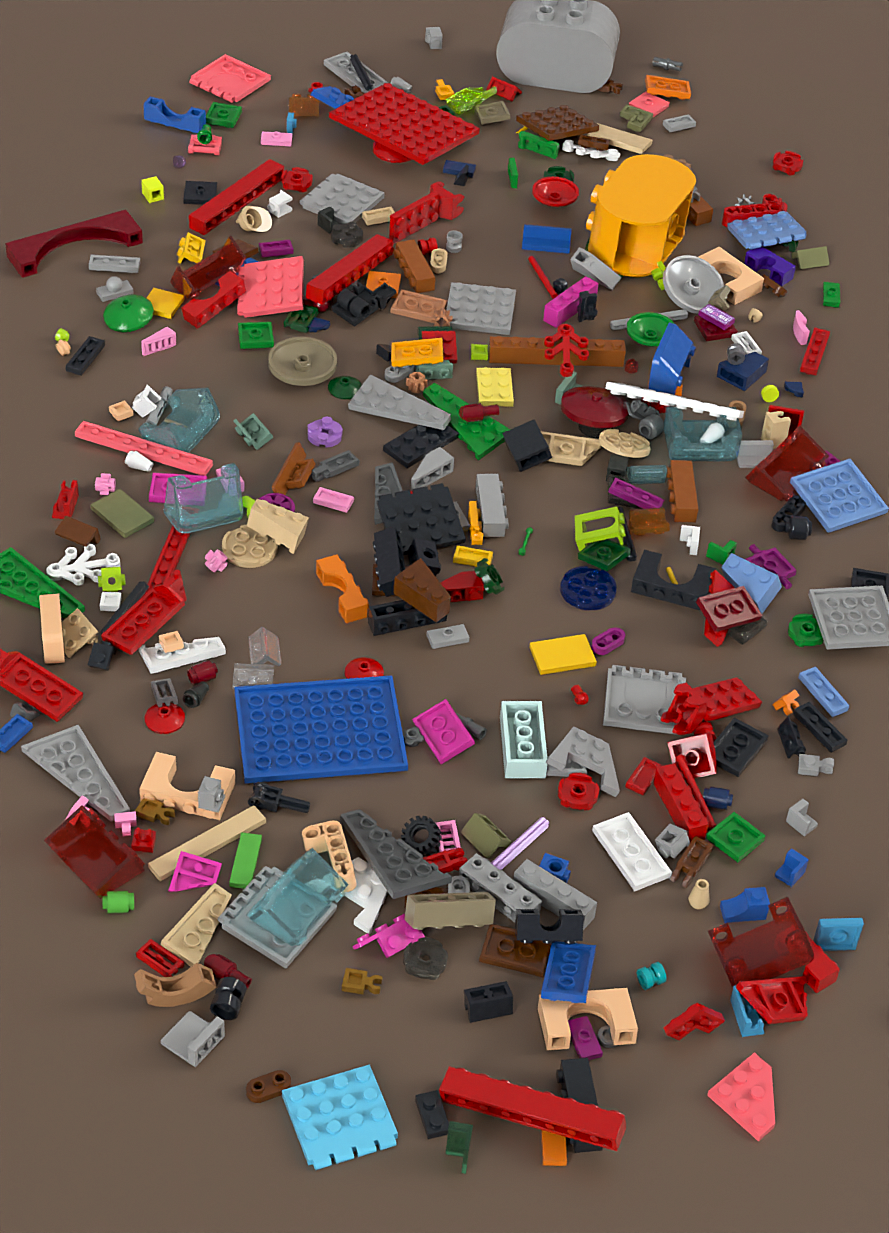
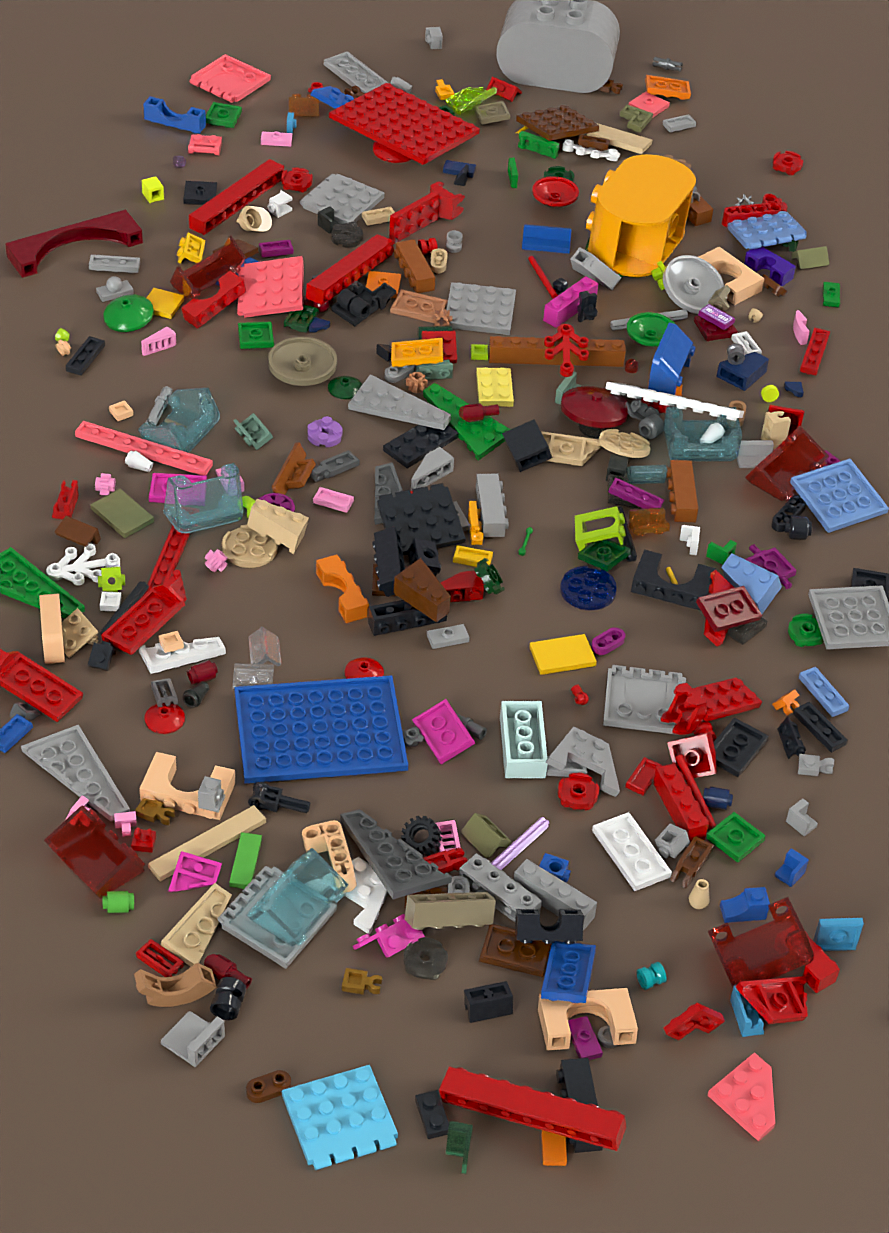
(145, 401): white window -> none
(205, 134): green cone -> none
(361, 72): black axle -> none

